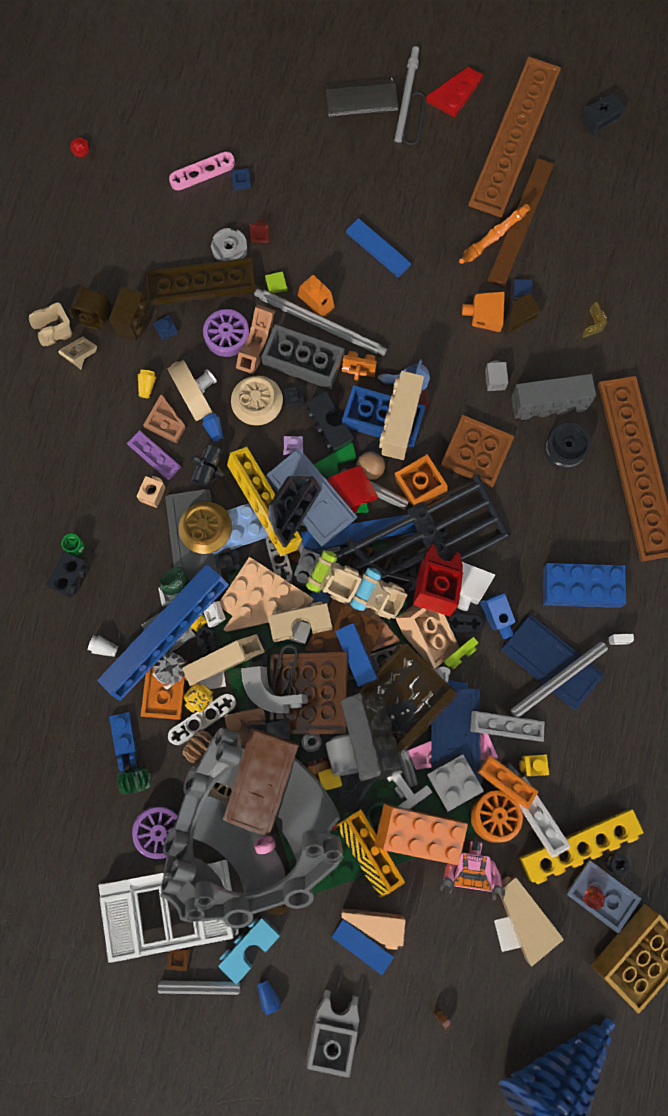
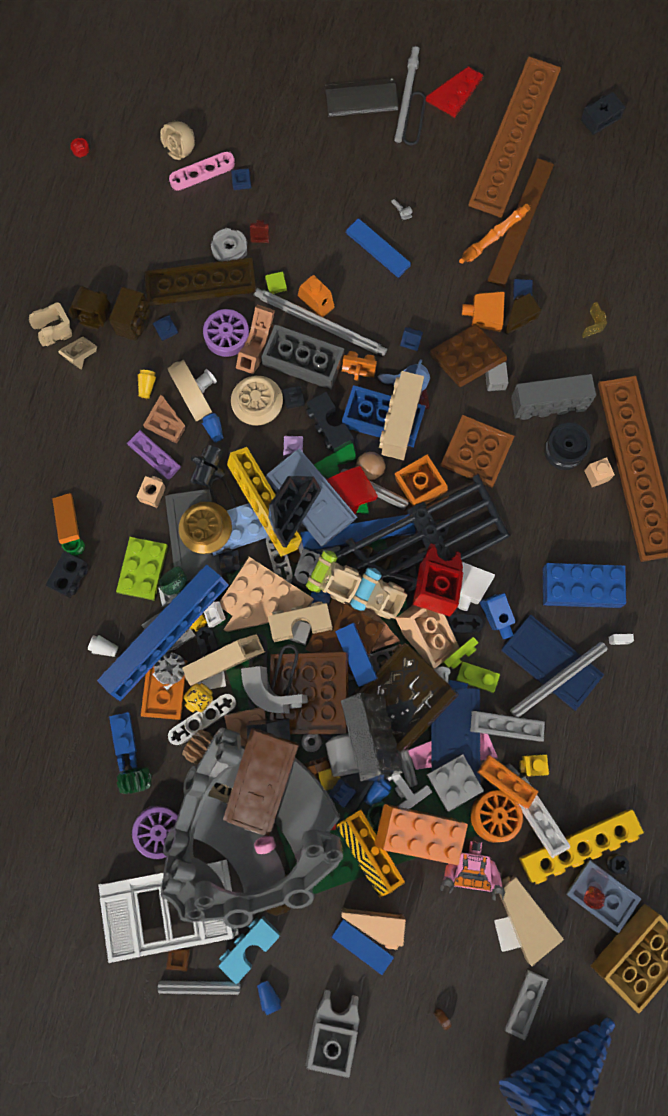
(65, 518): none -> orange tile
(142, 568): none -> lime plate
(178, 139): none -> tan cylinder
(342, 793): none -> dark blue tile
(378, 791): none -> blue cone
(404, 212): none -> light grey hand
(411, 338): none -> dark blue tile
(468, 355): none -> reddish brown plate
(478, 677): none -> lime plate
(526, 1004): none -> light grey tile
(599, 472): none -> light nougat brick

